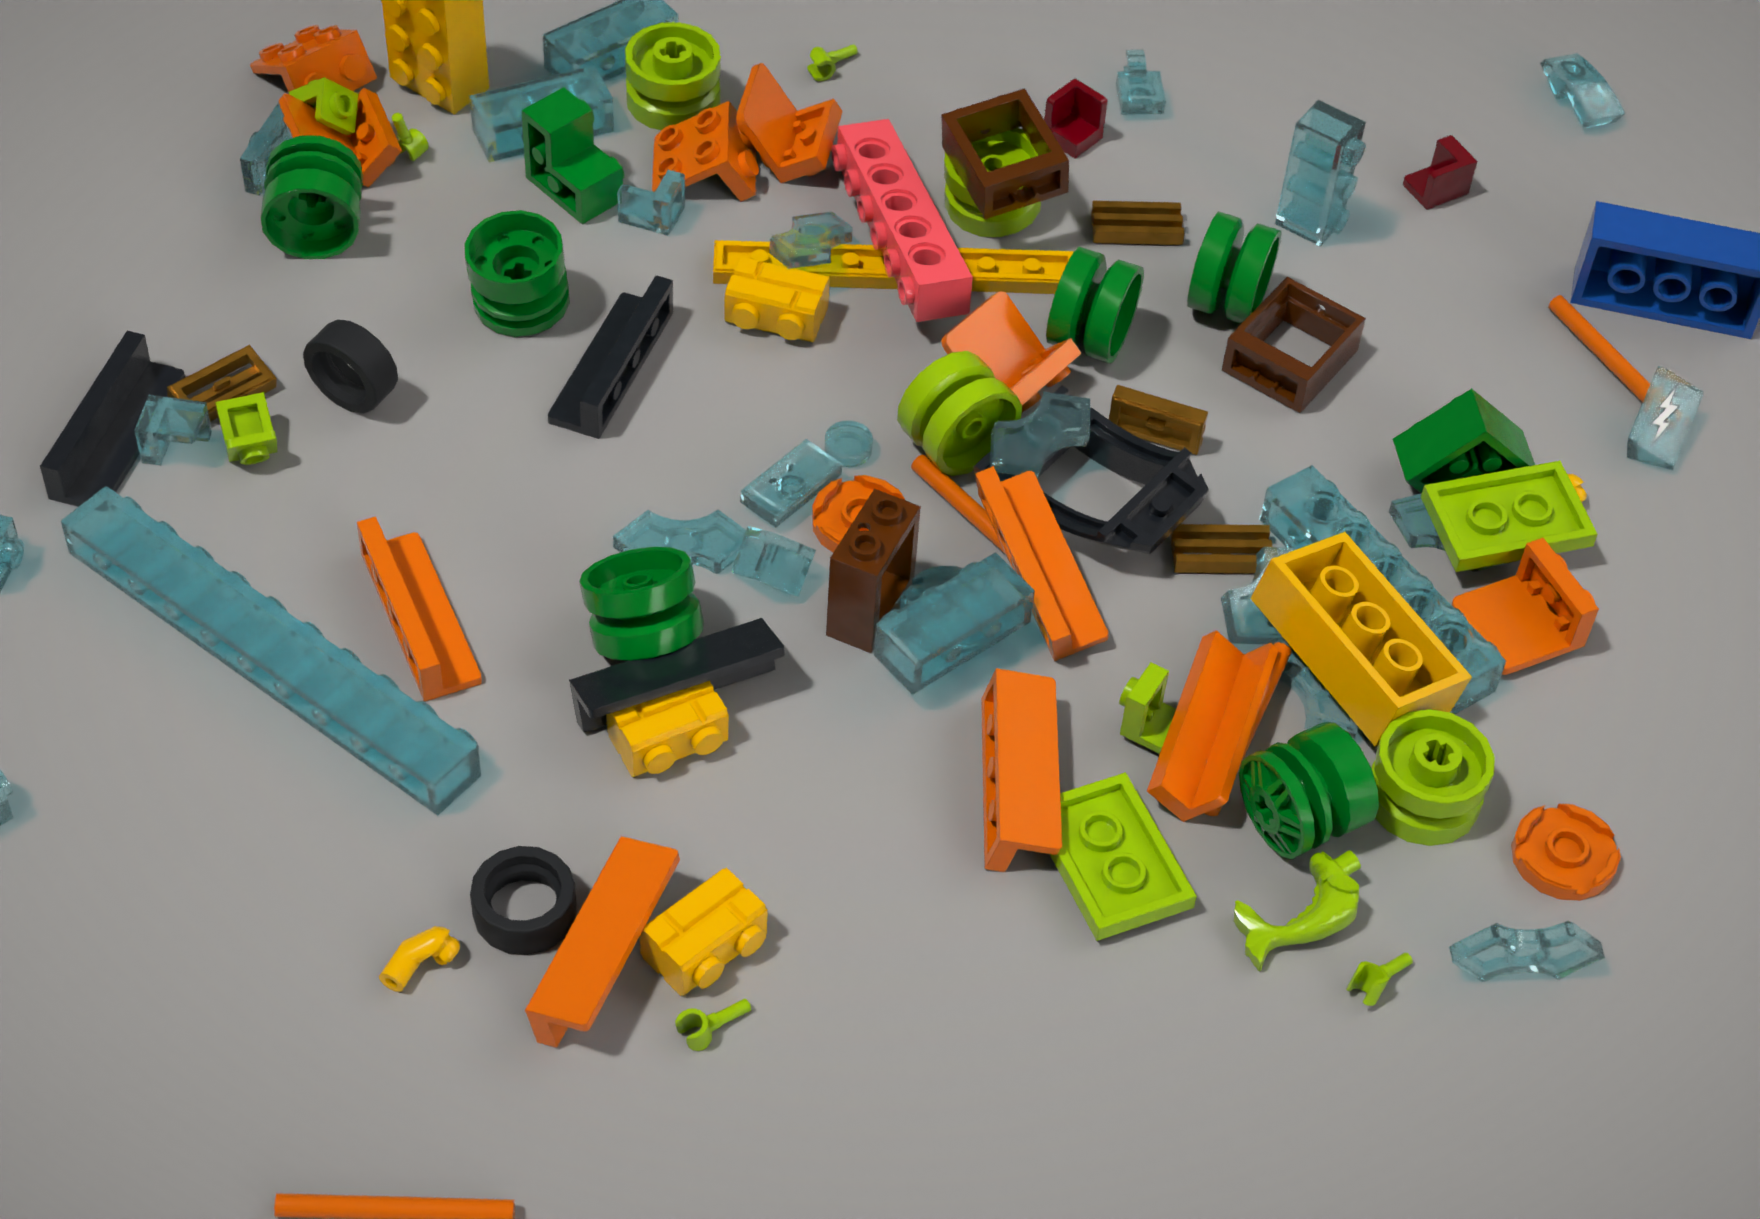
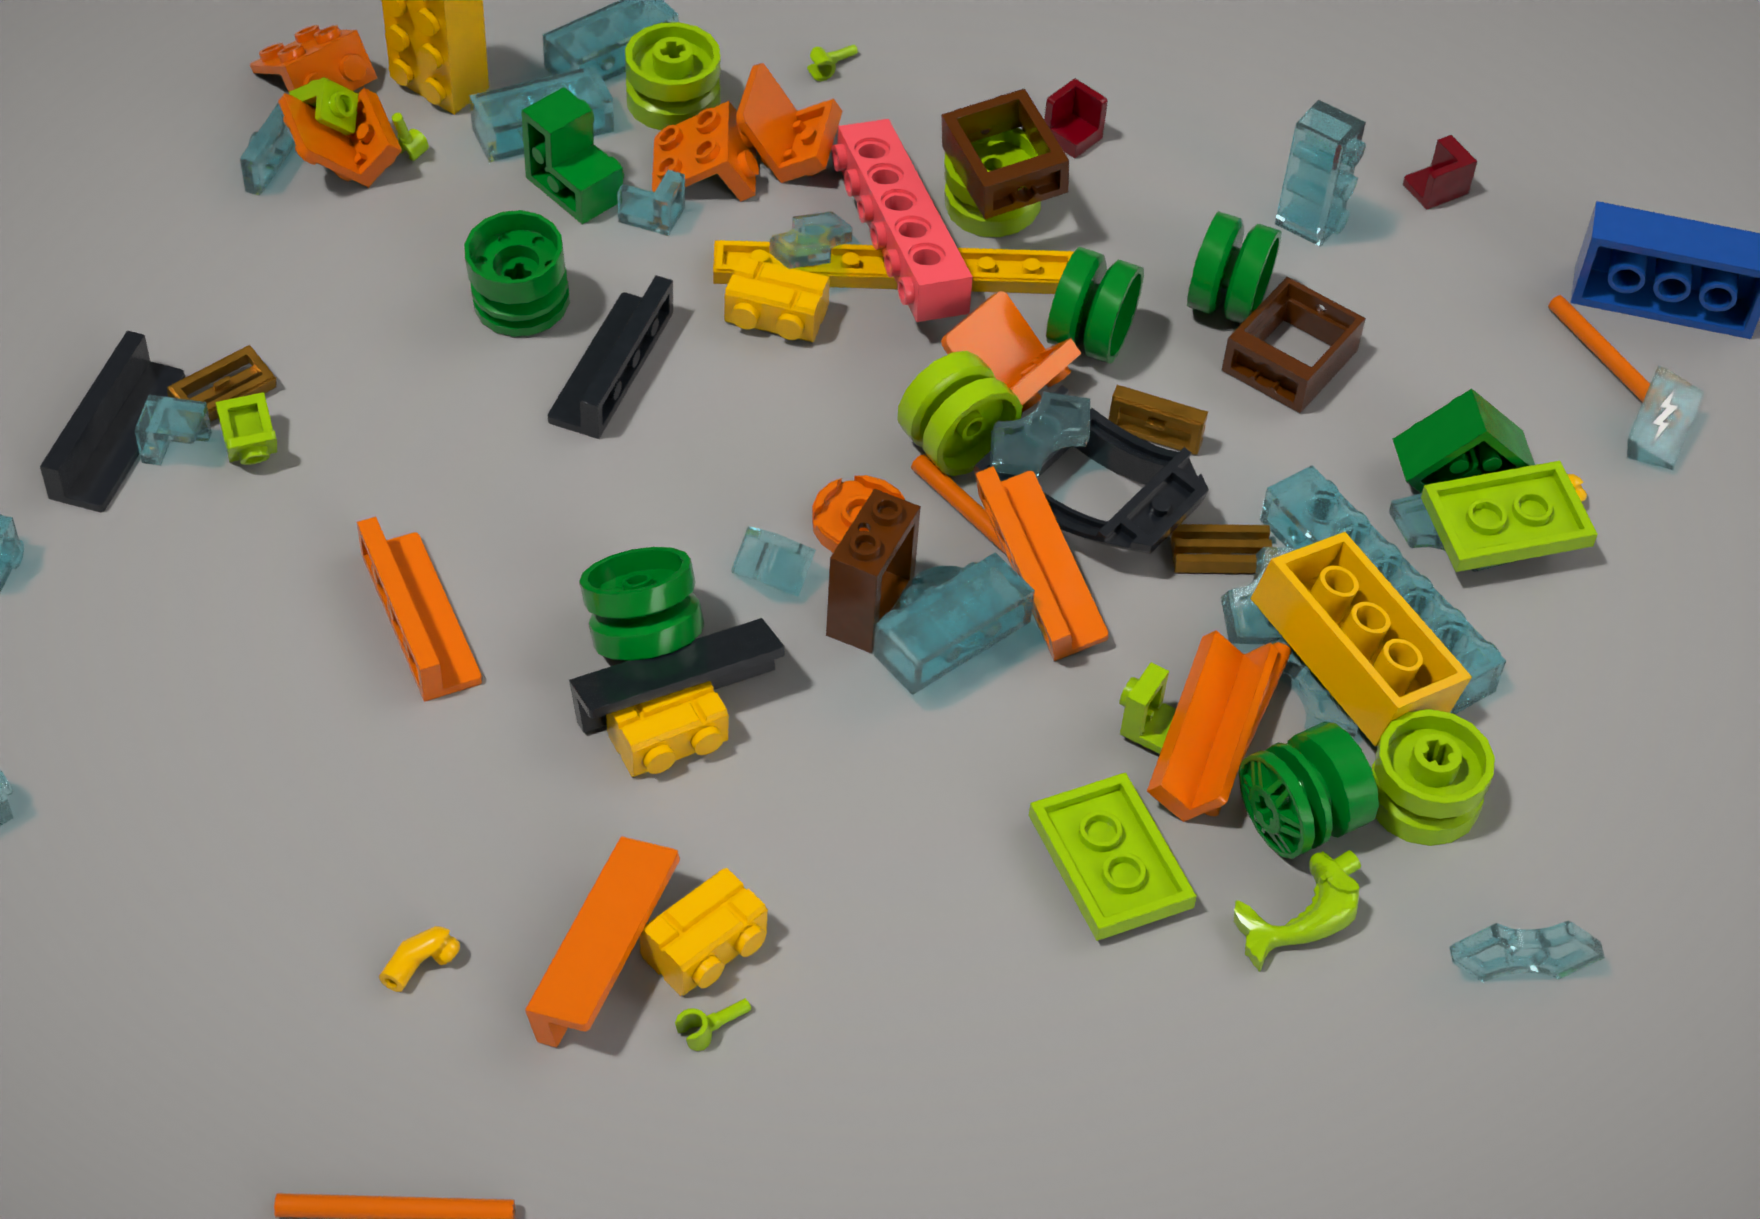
(274, 650): clear light blue brick -> none
(312, 197): green wheel -> none
(373, 367): black tyre -> none
(512, 866): black tyre -> none
(708, 541): clear light blue tile -> none
(790, 483): clear light blue plate -> none
(849, 443): clear light blue tile -> none
(1020, 767): orange panel -> none
(1137, 222): pearl gold tile -> none
(1139, 89): clear light blue plate -> none
(1374, 978): lime hand -> none
(1533, 612): orange bracket -> none
(1565, 852): orange tile -> none
(1588, 91): clear light blue slope -> none

